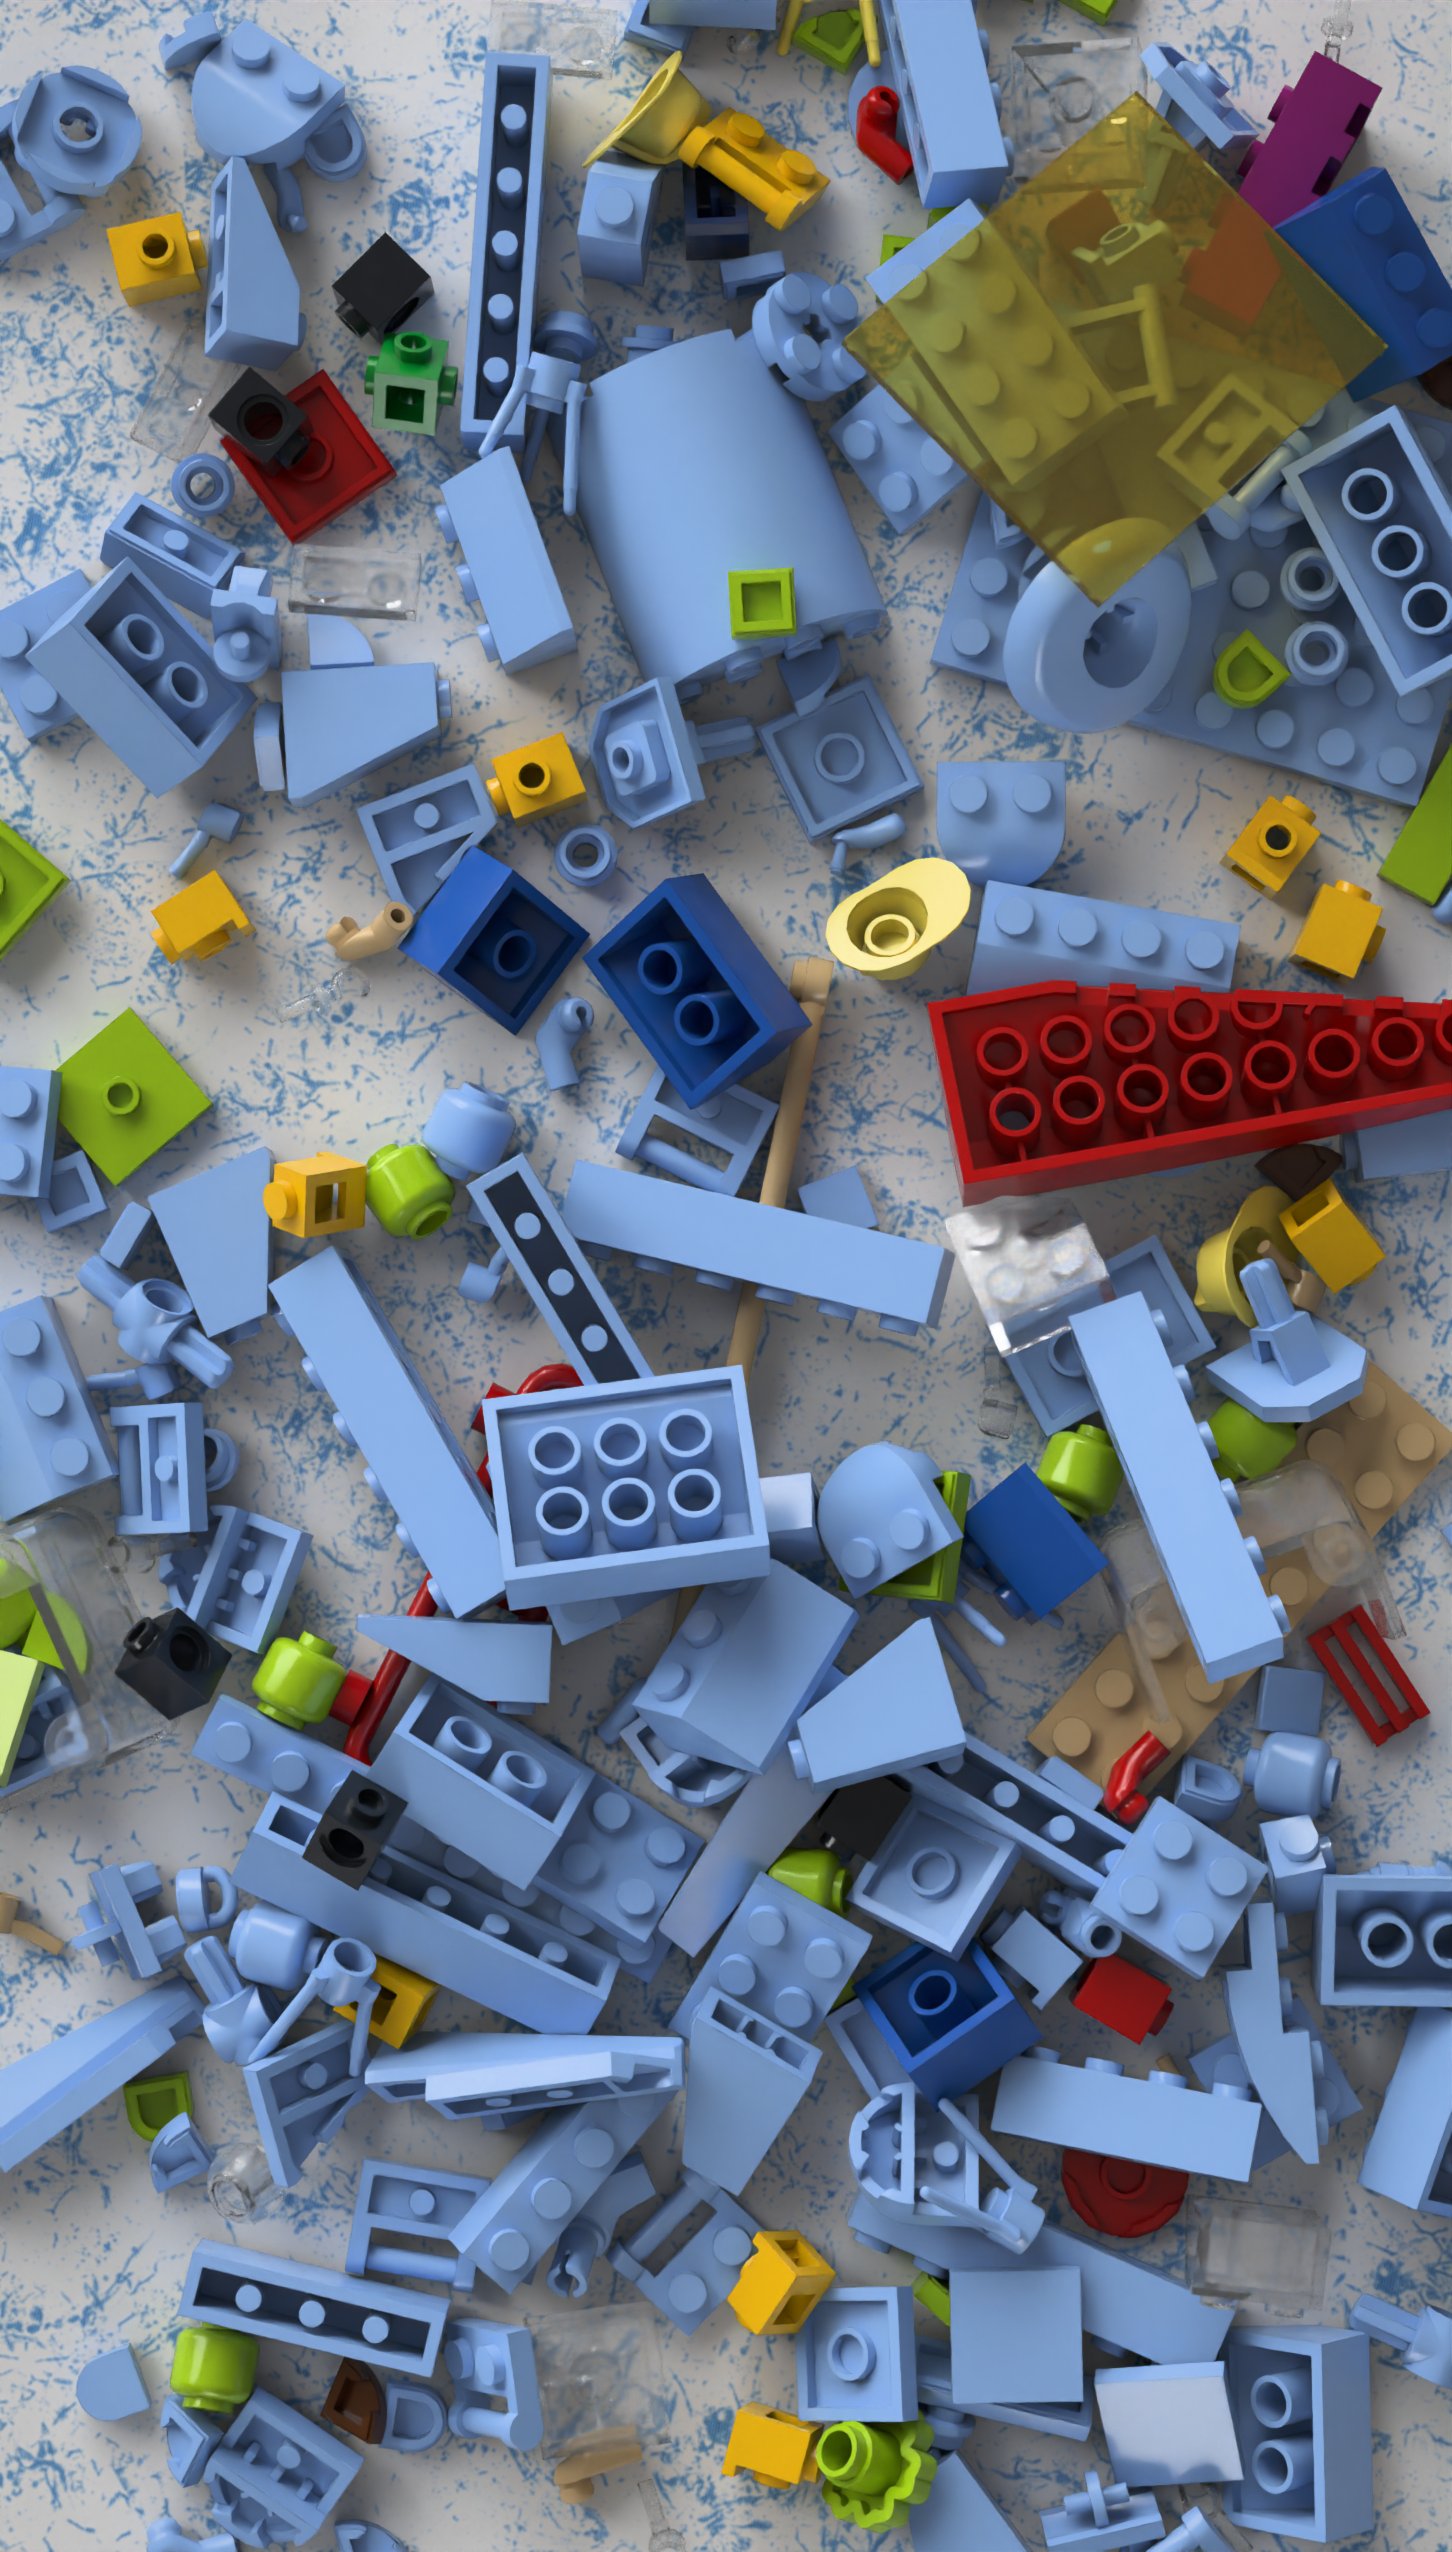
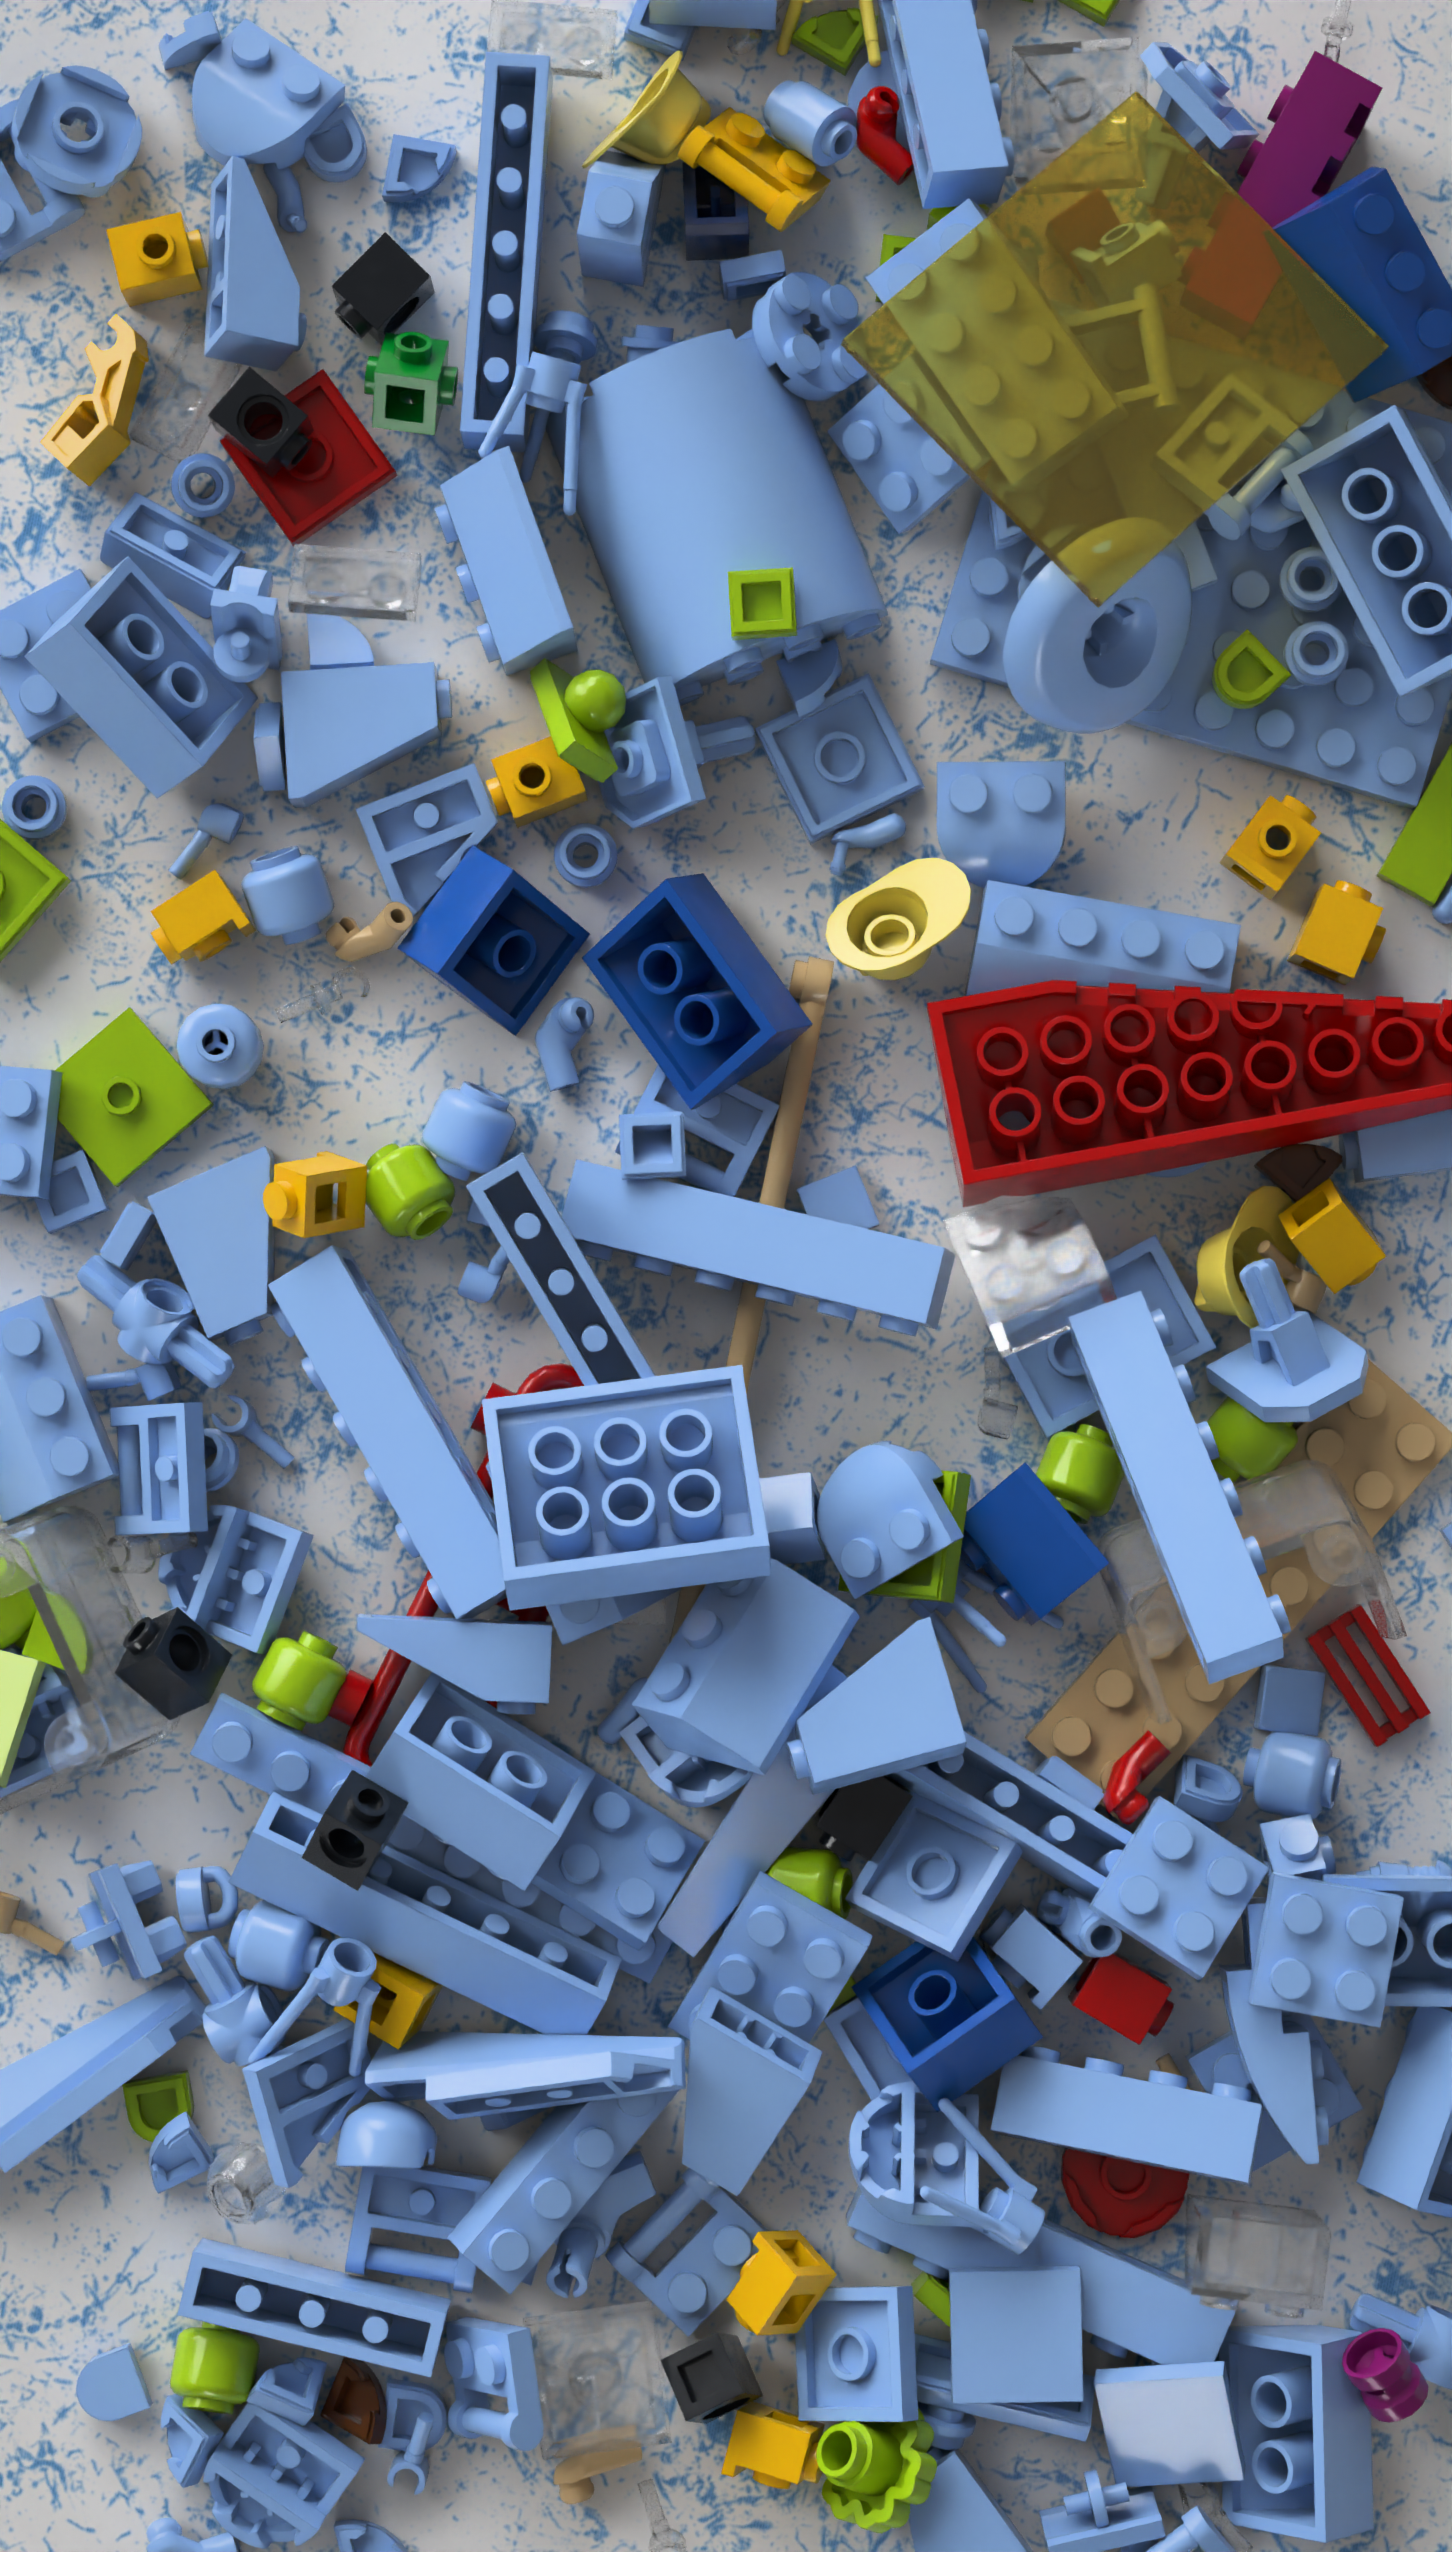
(26, 789): none -> light blue plate
(96, 424): none -> yellow piece
(240, 1056): none -> light blue head
(253, 1432): none -> light blue hand
(287, 894): none -> light blue head
(290, 2389): none -> light blue tile
(386, 2136): none -> light blue hair
(414, 2456): none -> light blue hand
(415, 167): none -> light blue tile
(579, 713): none -> lime tile
(652, 1145): none -> light blue slope
(711, 2378): none -> black brick
(811, 122): none -> light blue brick
(1325, 1949): none -> light blue plate
(1385, 2375): none -> magenta wheel

